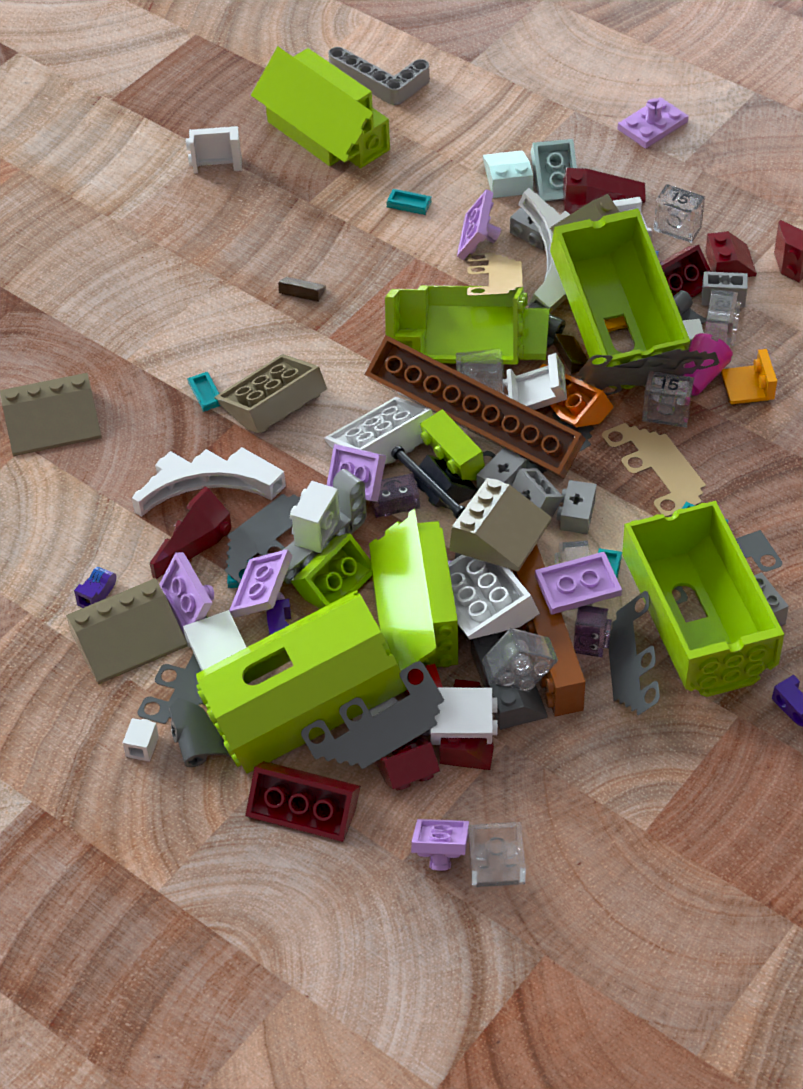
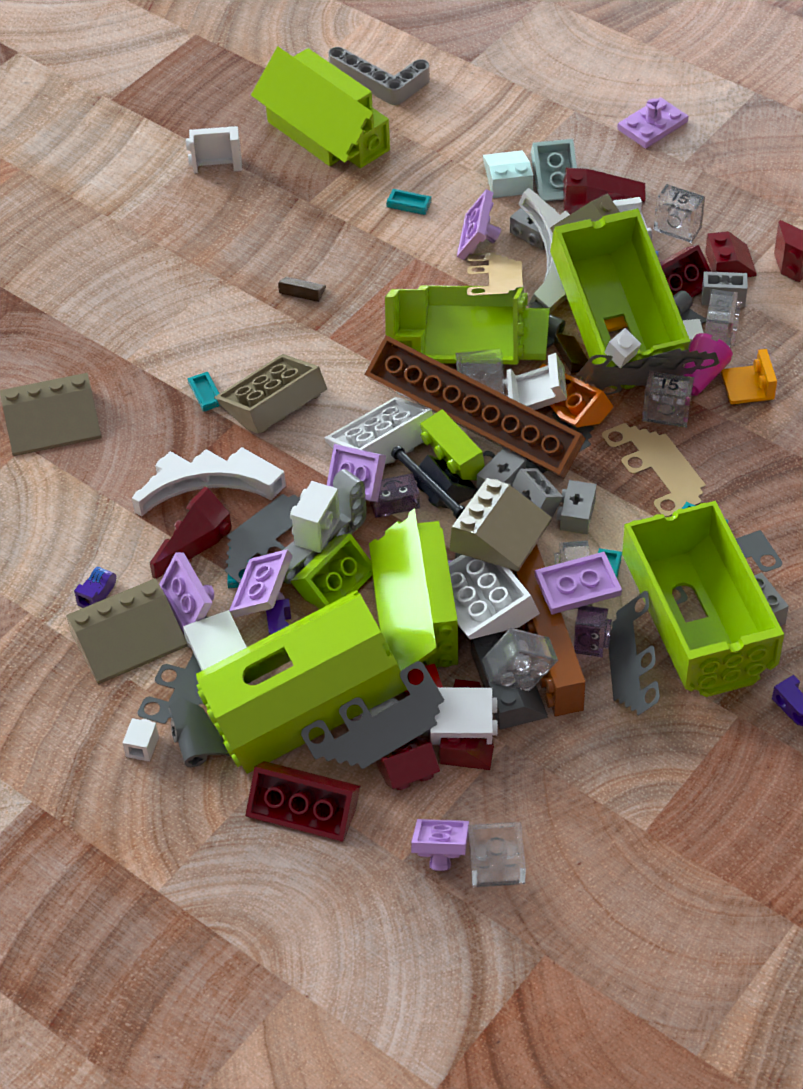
(622, 347): none -> white brick

